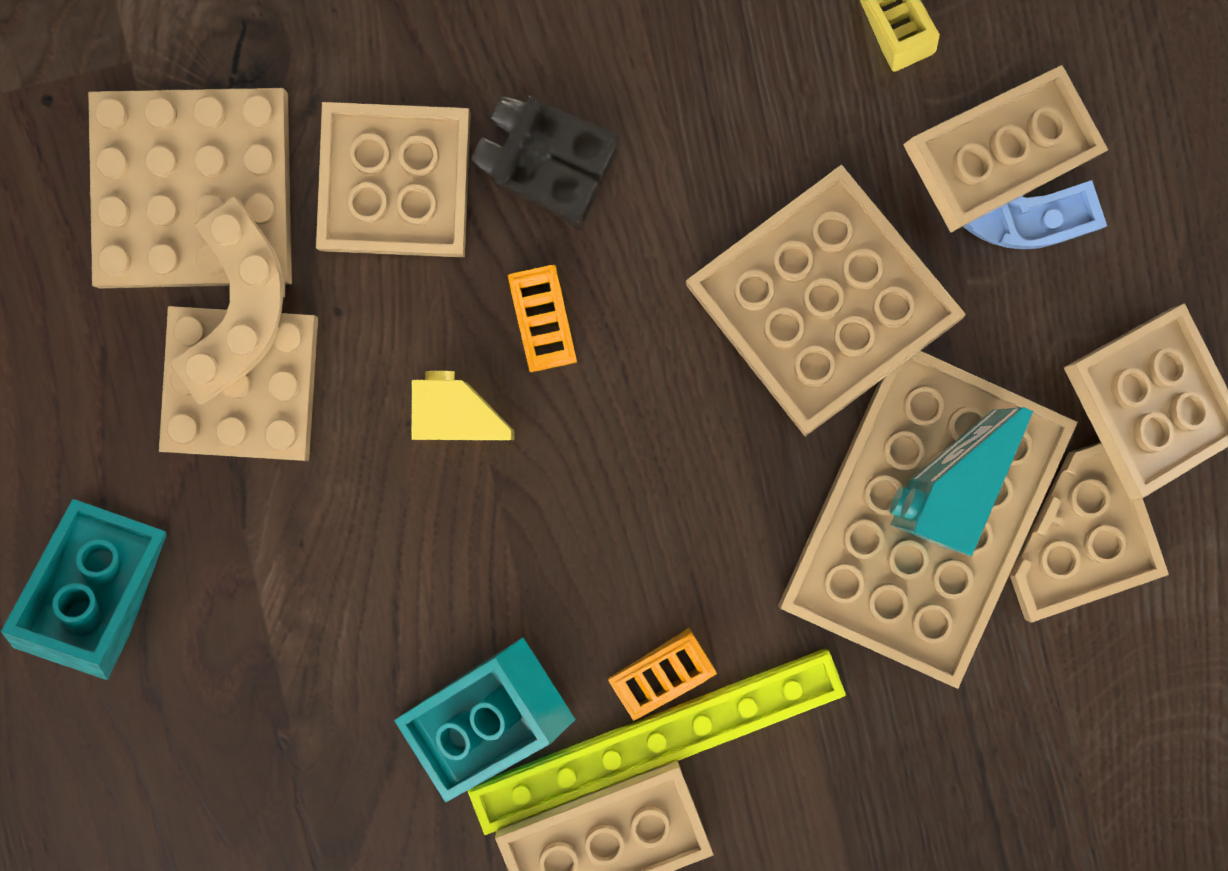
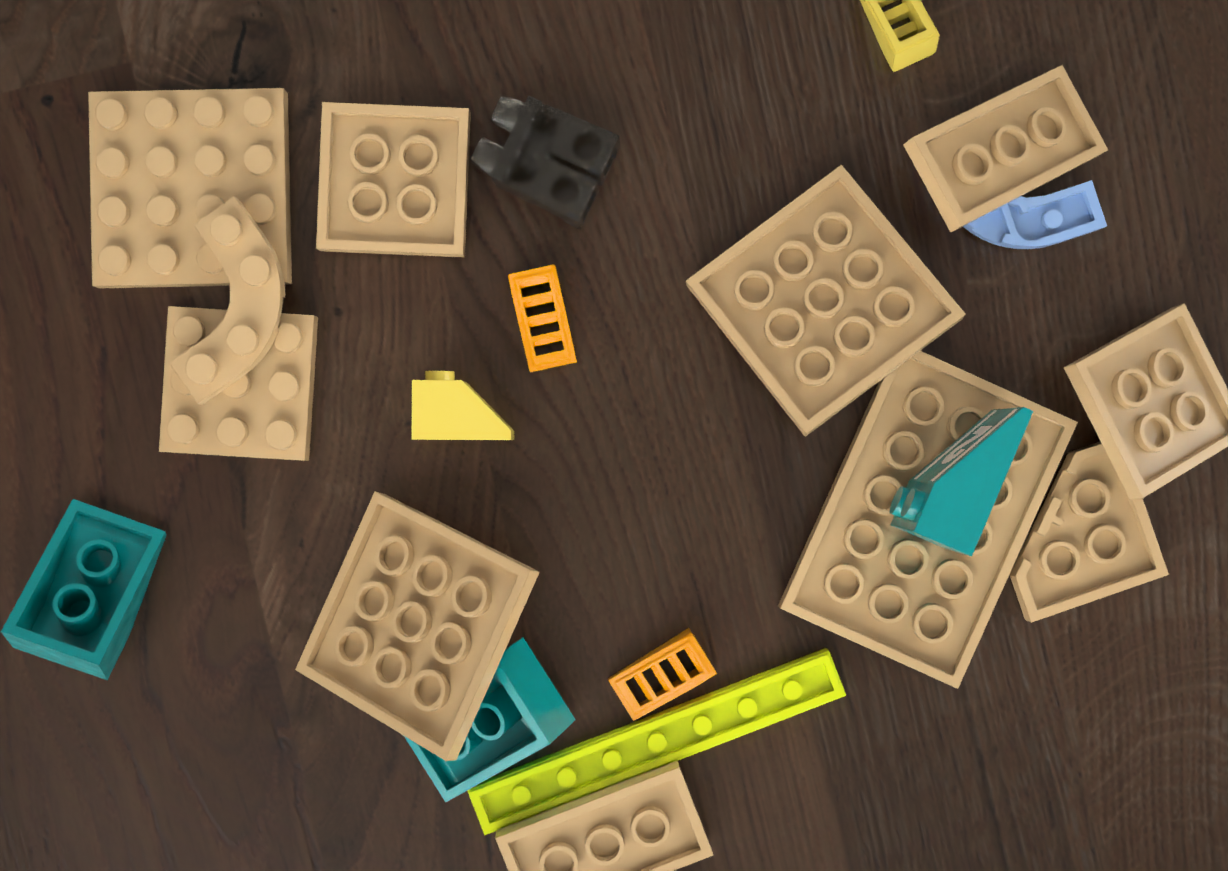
(416, 624): none -> tan plate

